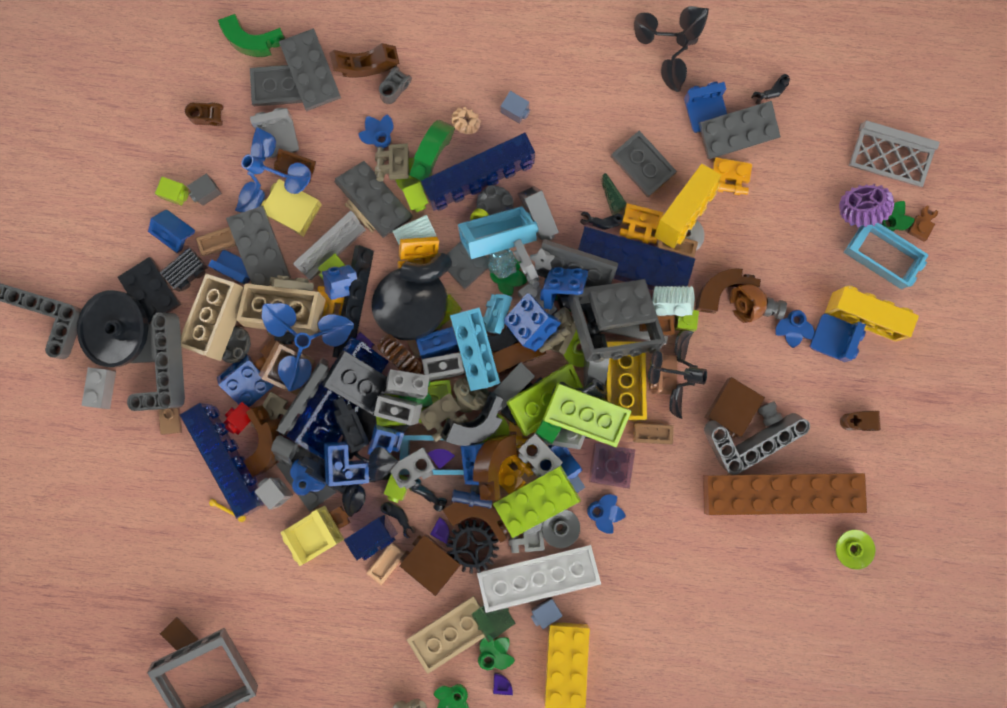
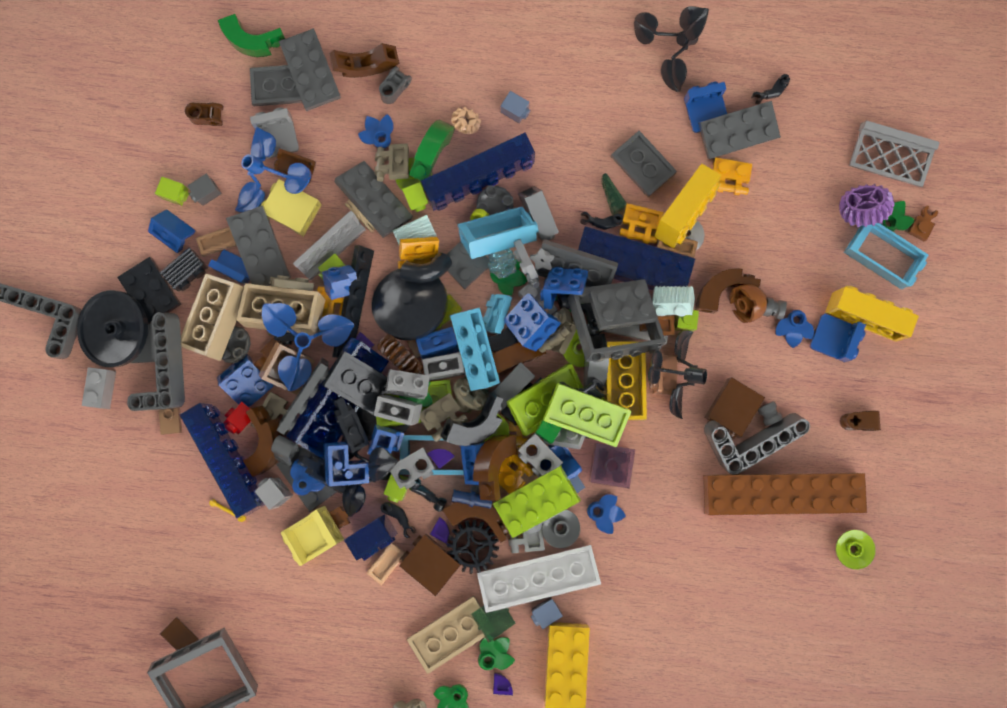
(653, 433): medium nougat plate -> none

